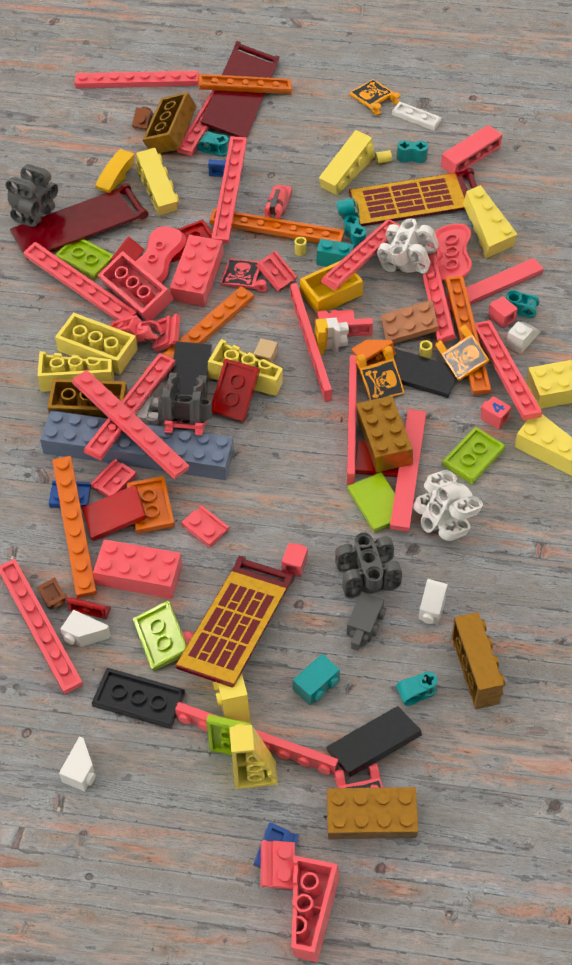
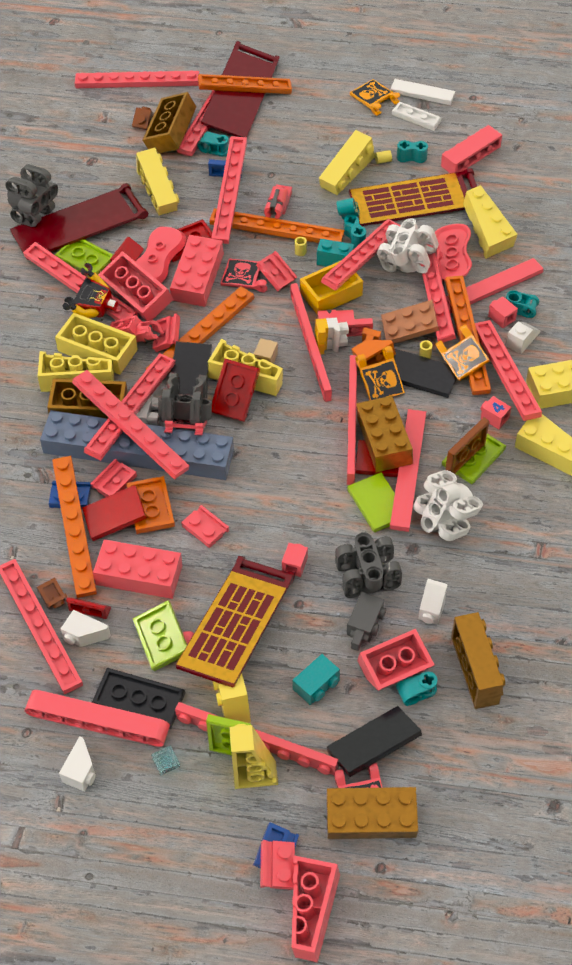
(93, 296): none -> torso
(97, 718): none -> coral beam
(115, 171): yellow slope -> none
(165, 760): none -> clear light blue plate
(370, 334): none -> orange tile
(395, 660): none -> coral slope
(423, 92): none -> white tile
(467, 446): none -> dark orange tile

